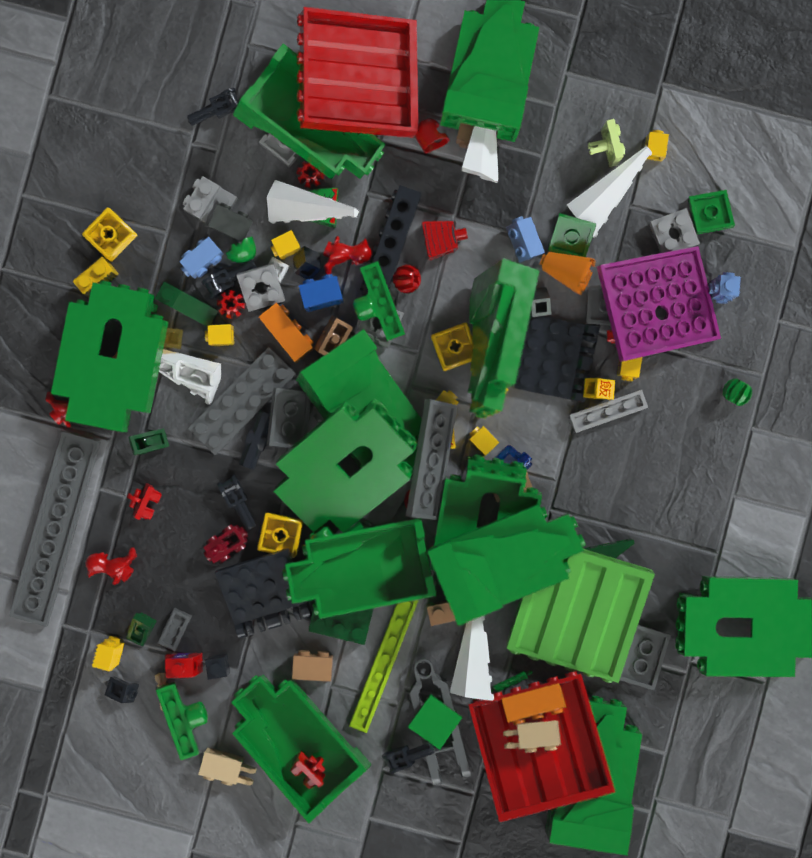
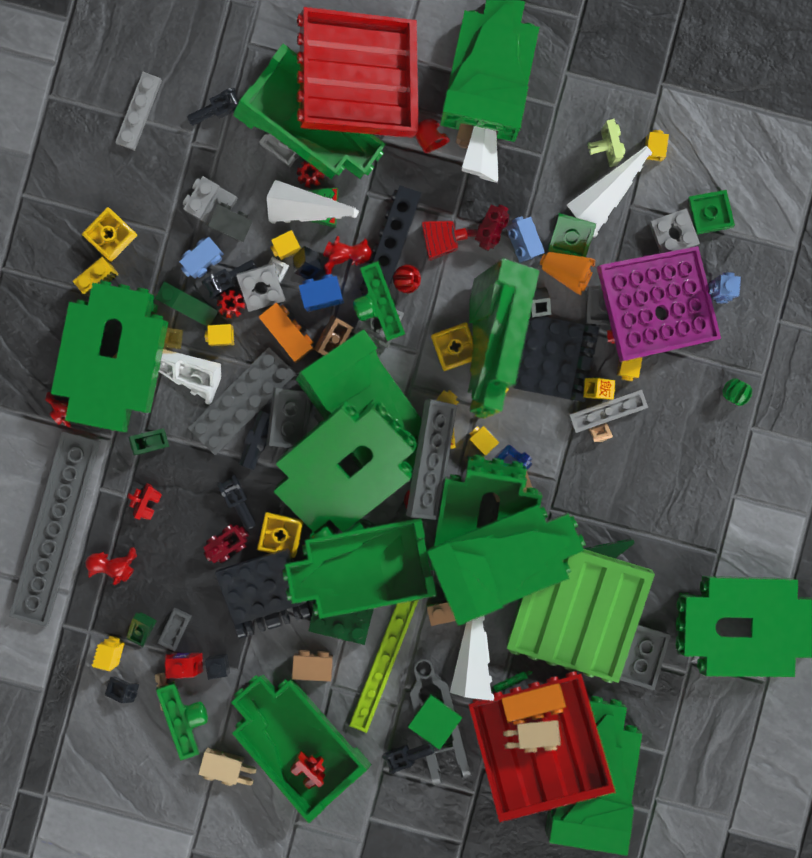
(138, 111): none -> light grey plate
(242, 252): green hair -> none
(490, 229): none -> dark red brick
(600, 433): none -> light nougat slope

